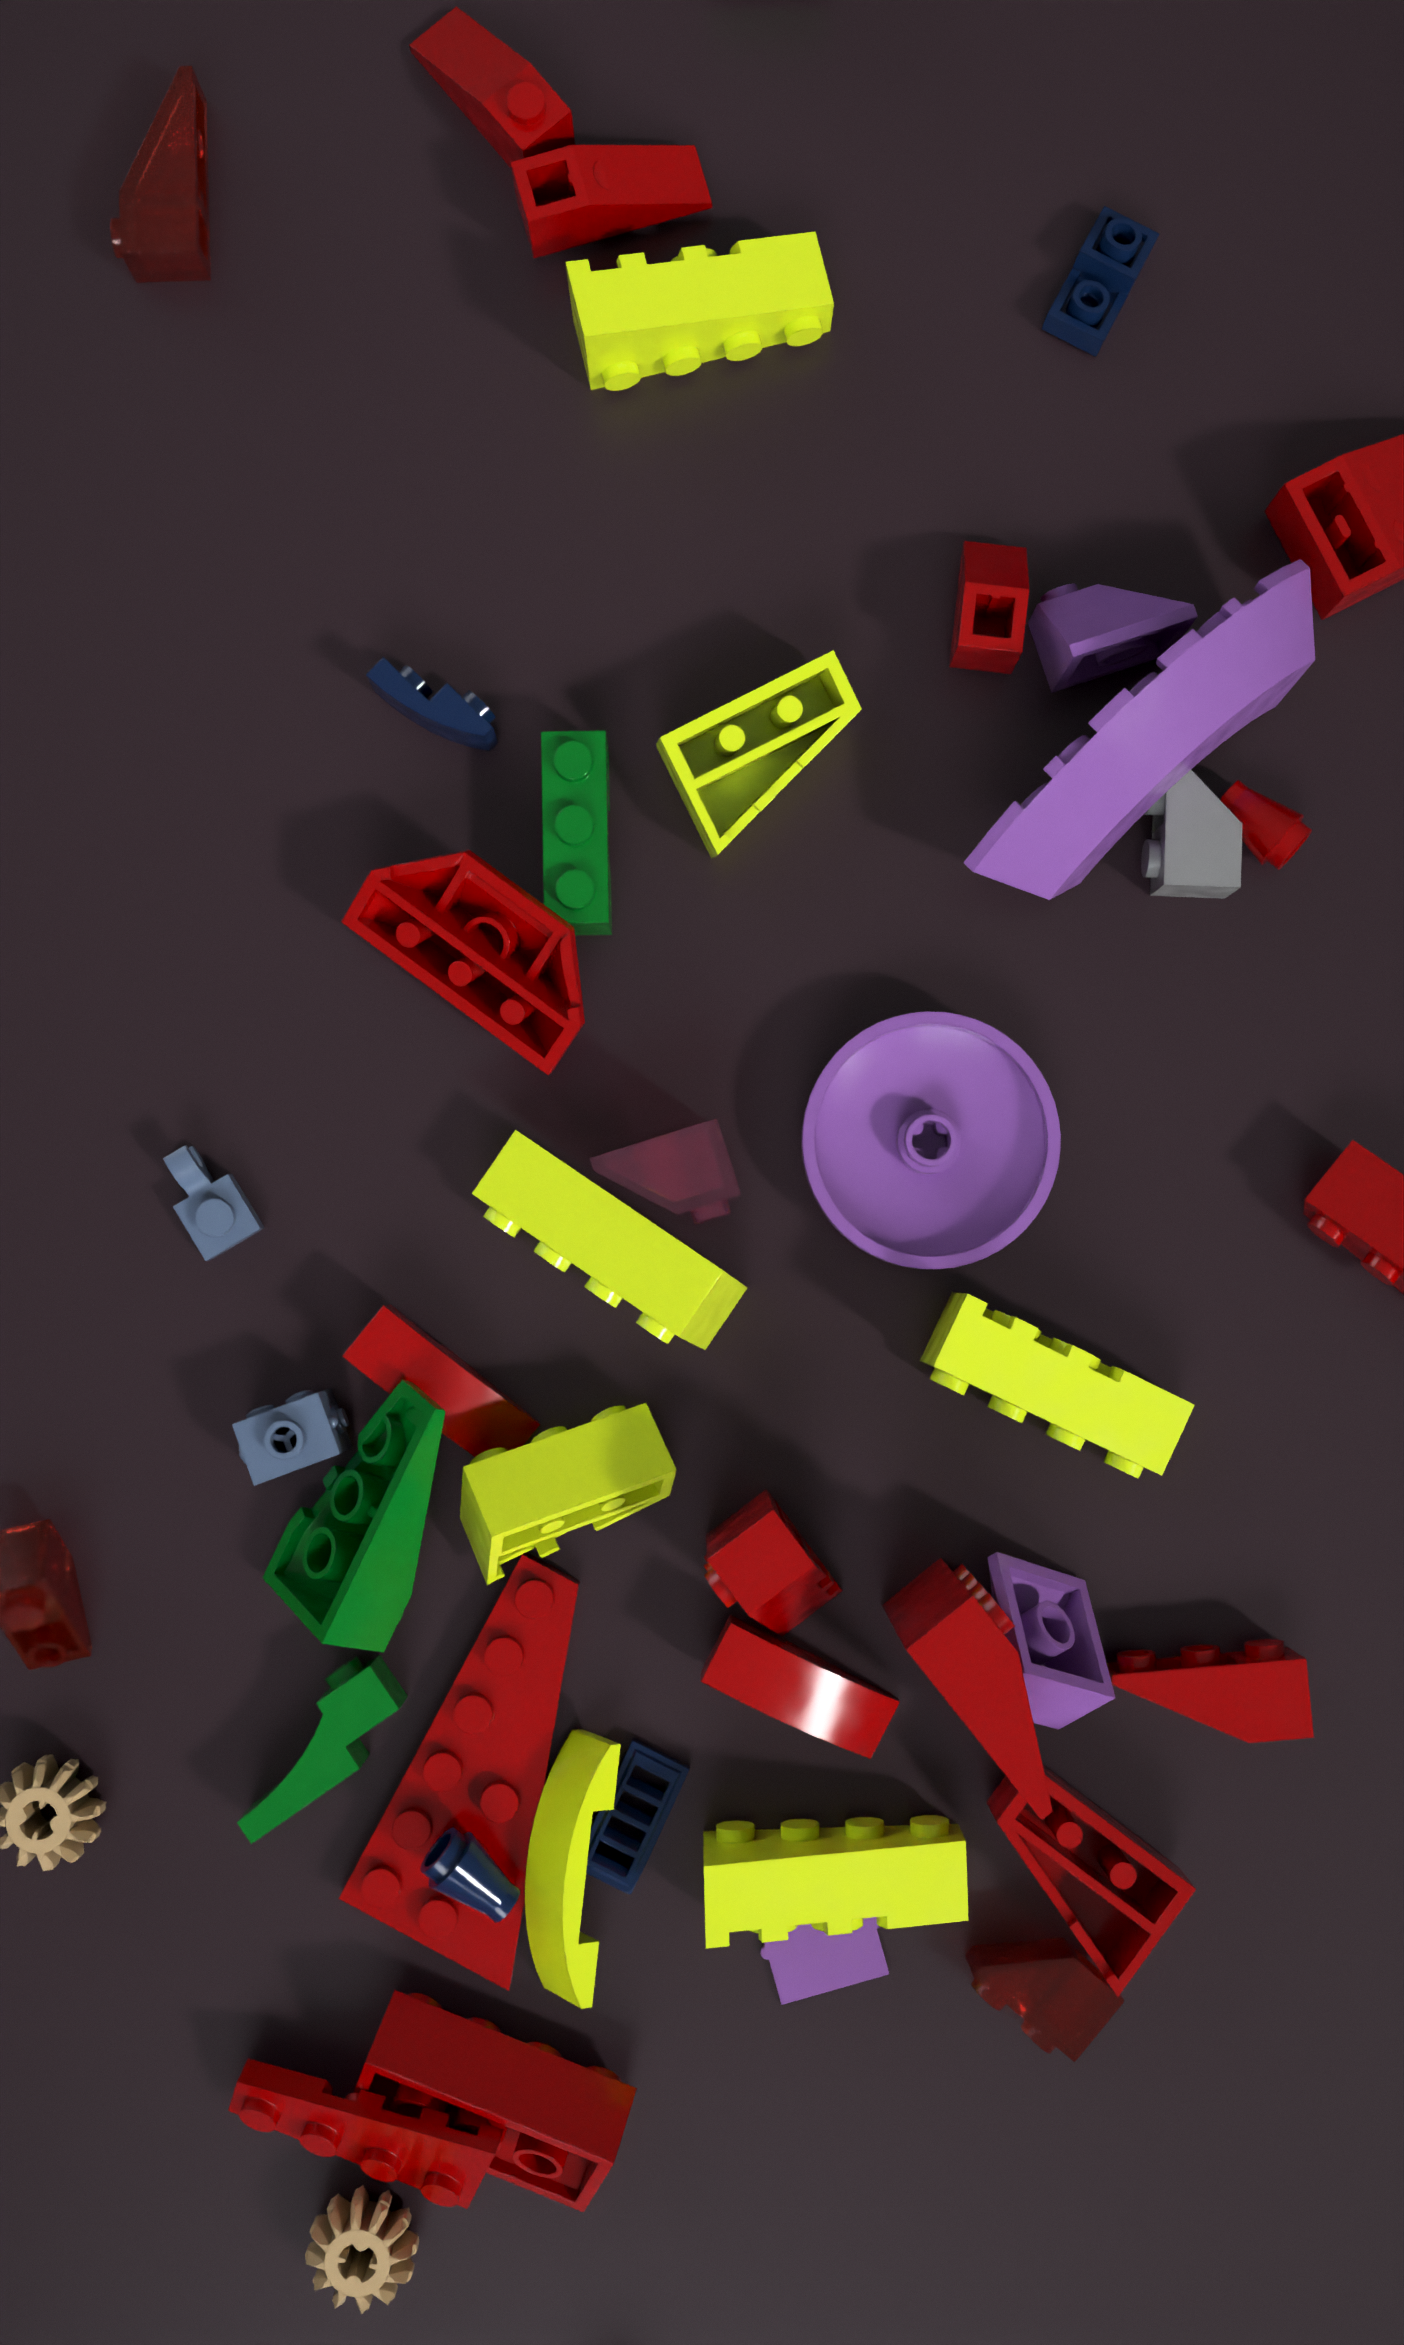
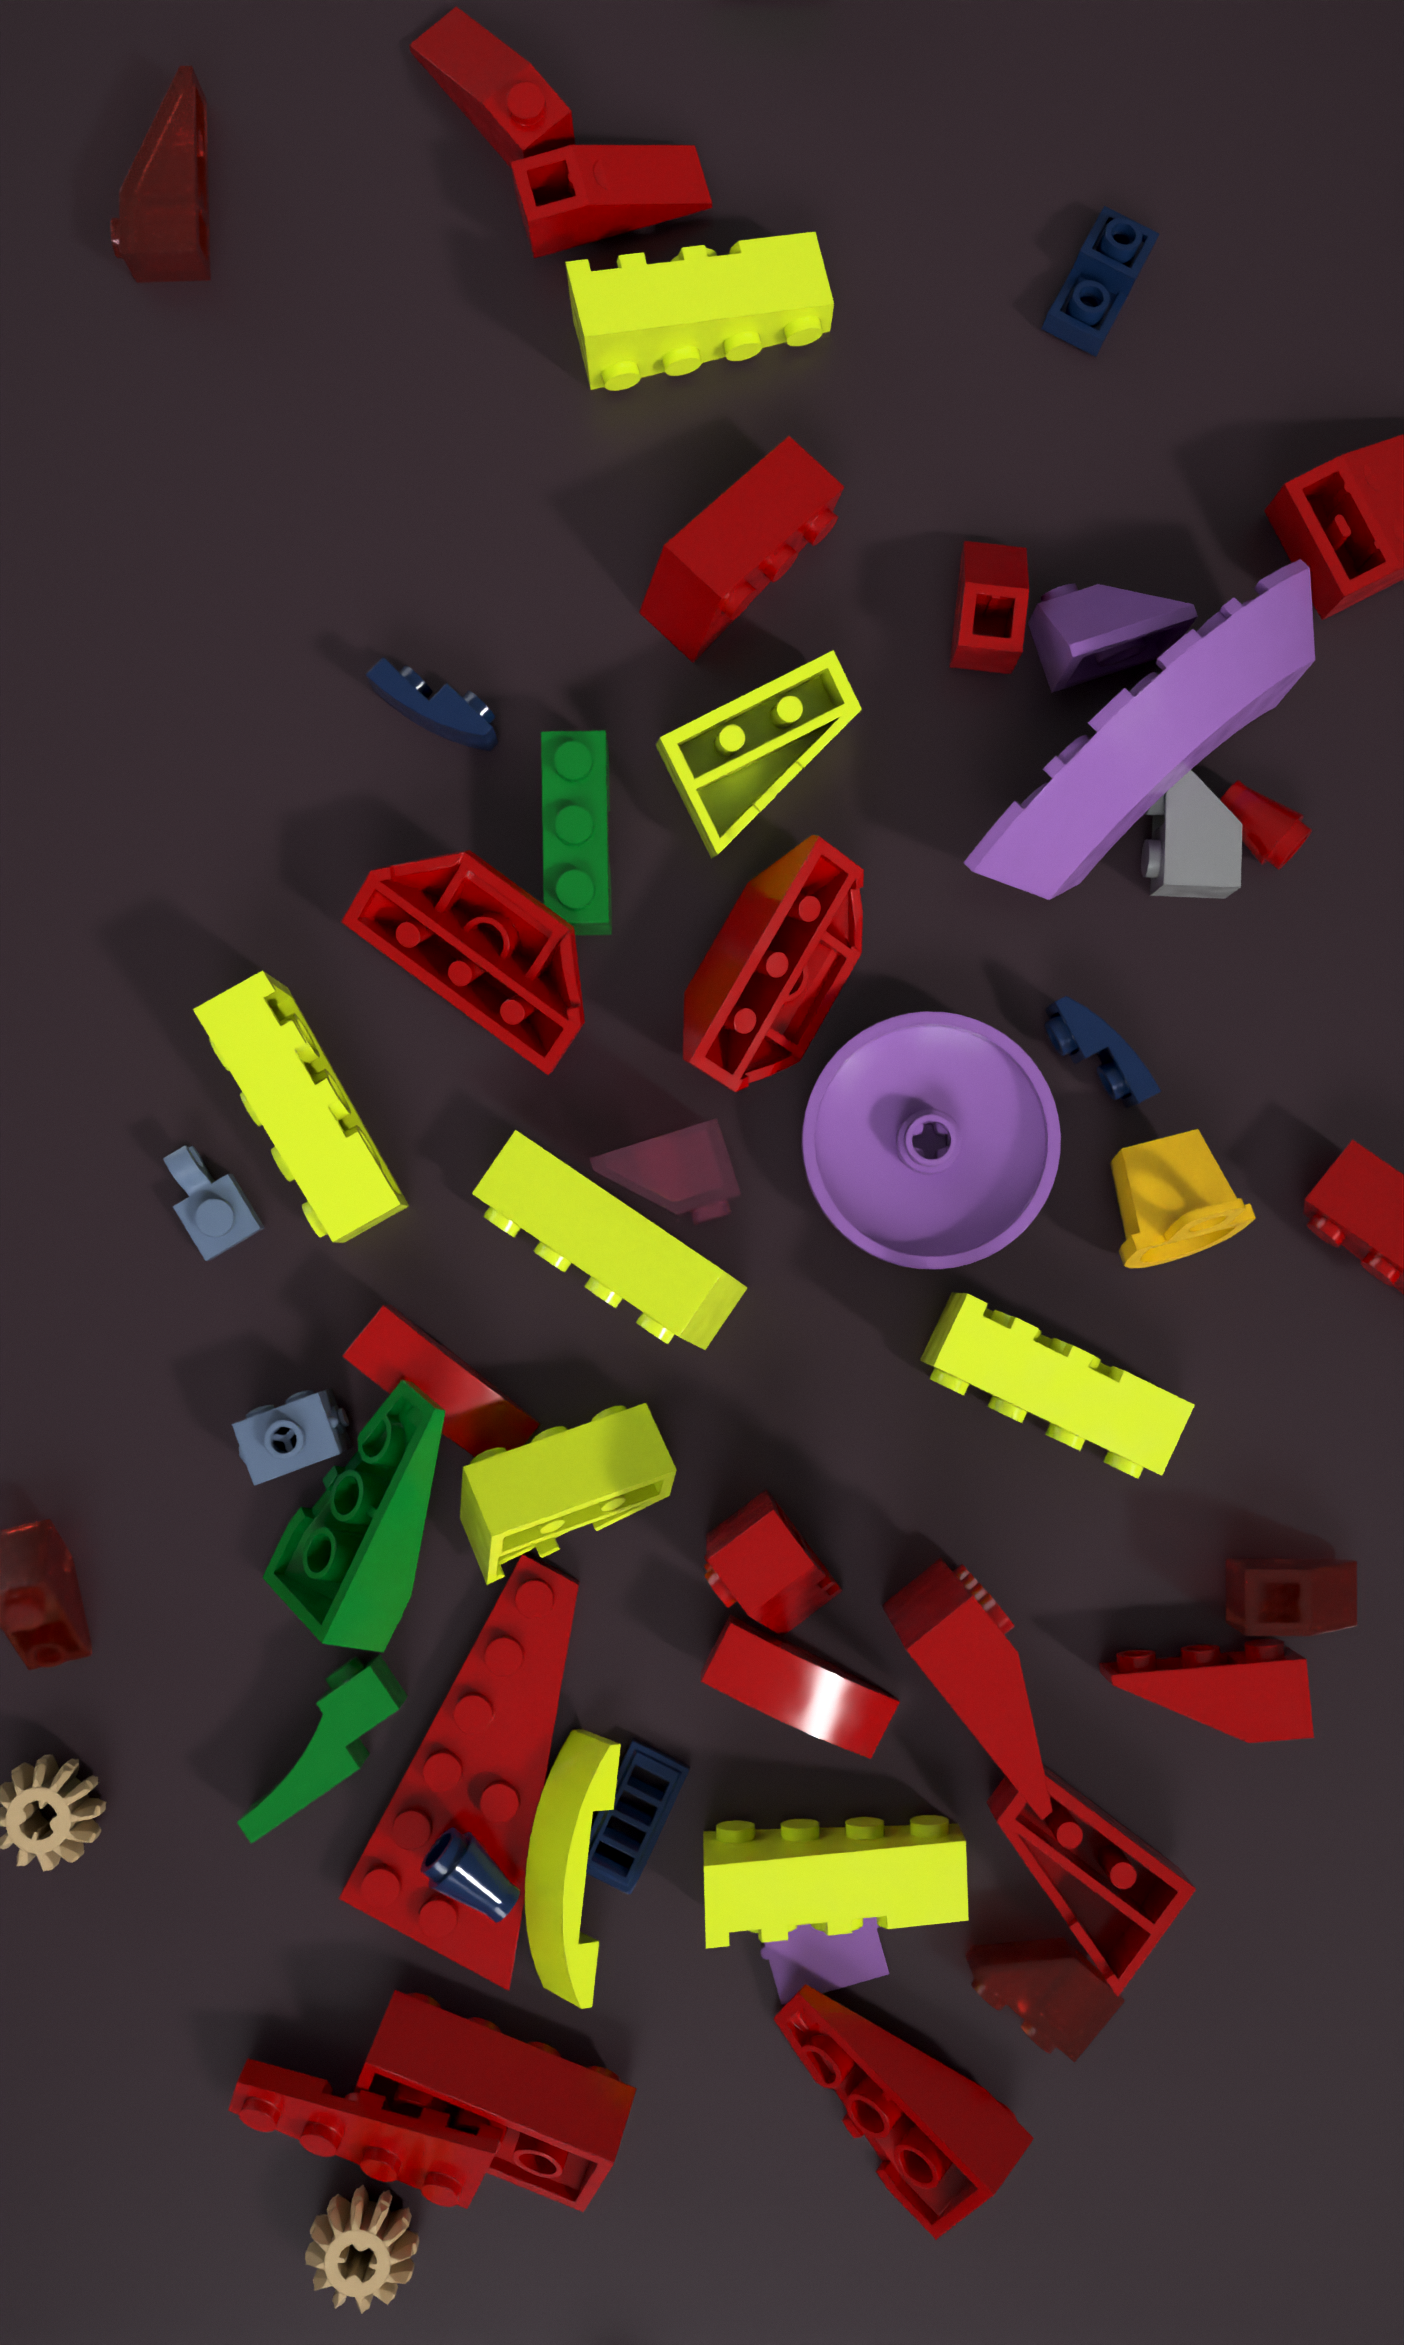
(301, 1106): none -> neon yellow wedge
(739, 547): none -> red wedge
(775, 966): none -> red wedge
(934, 2130): none -> red wedge
(1054, 1639): medium lavender slope -> none
(1082, 1033): none -> dark blue slope
(1174, 1200): none -> yellow container
(1291, 1596): none -> clear red slope

